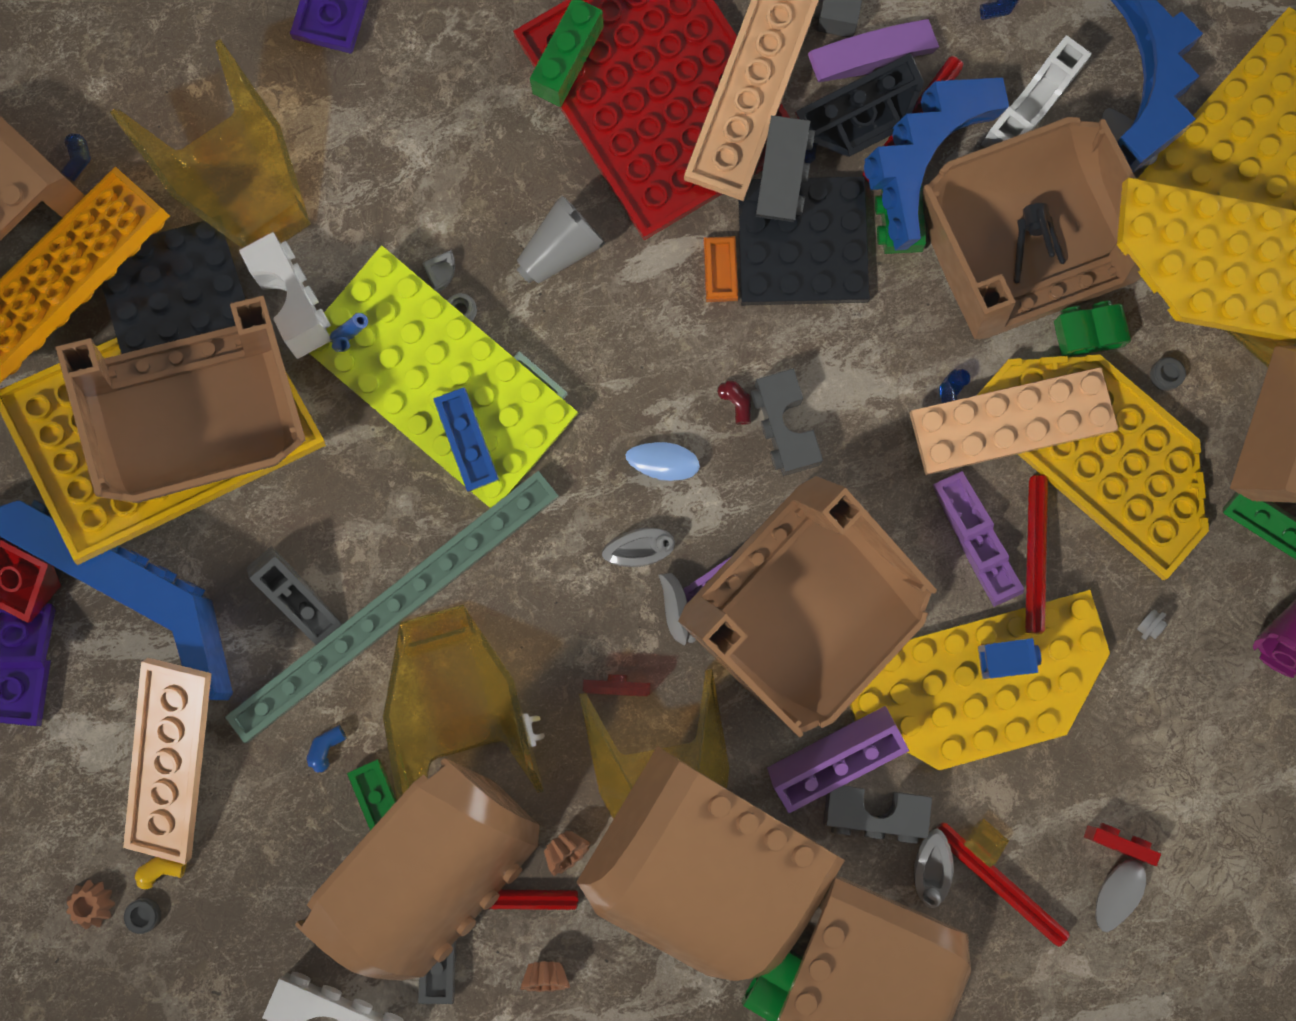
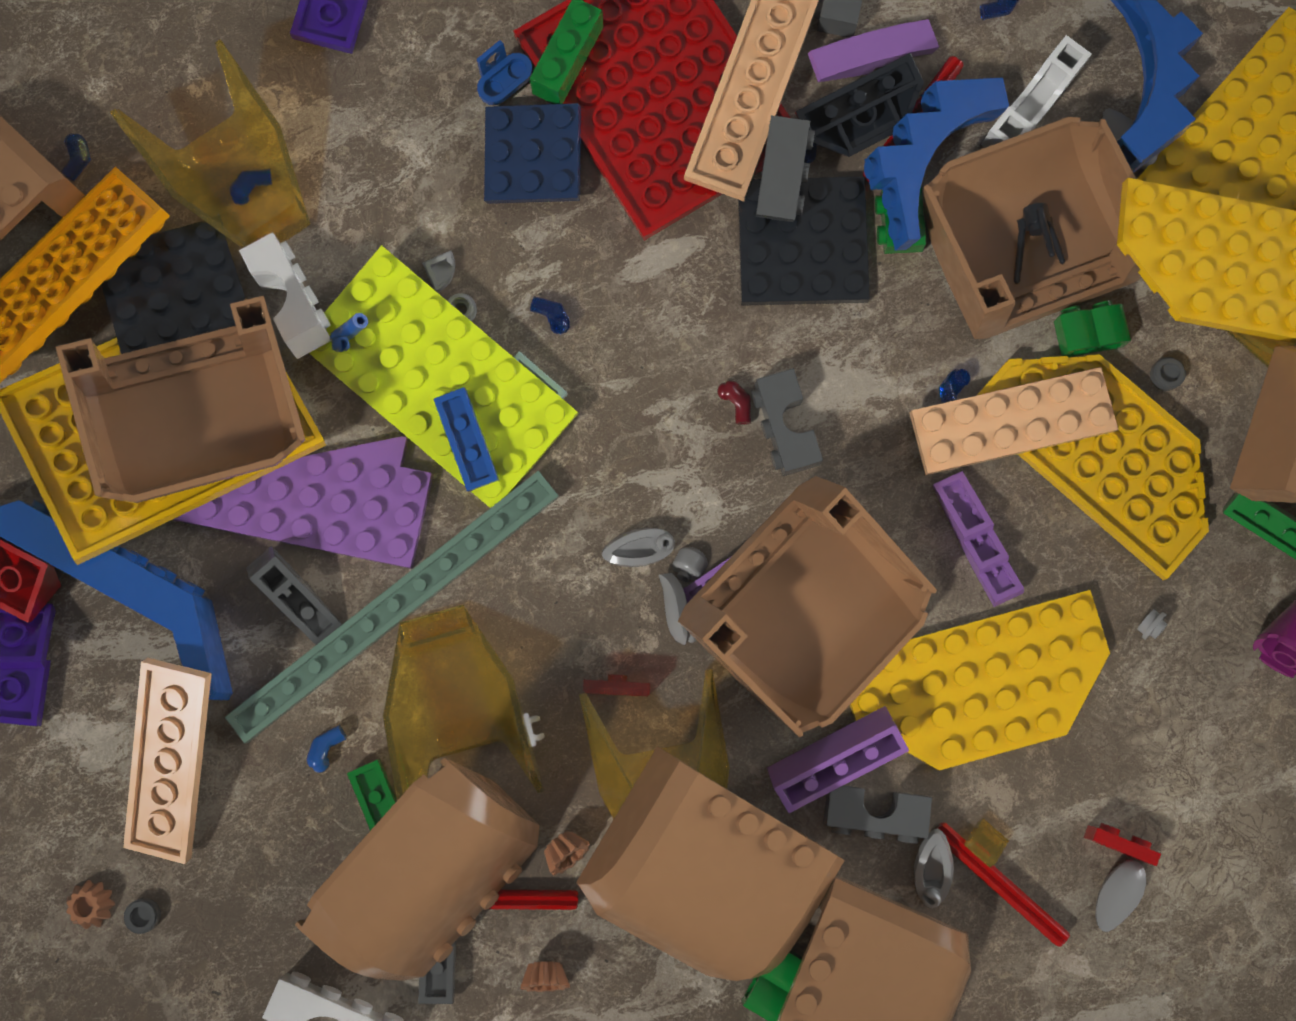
(154, 868): yellow arm -> none
(246, 182): none -> clear blue arm
(332, 501): none -> medium lavender wing
(503, 75): none -> blue bracket
(532, 153): none -> dark blue plate
(554, 312): none -> clear blue arm
(558, 243): light grey cone -> none
(663, 461): light blue arm -> none
(689, 564): none -> light grey piece
(720, 269): orange tile -> none
(1009, 658): blue slope -> none
(1036, 555): red axle -> none

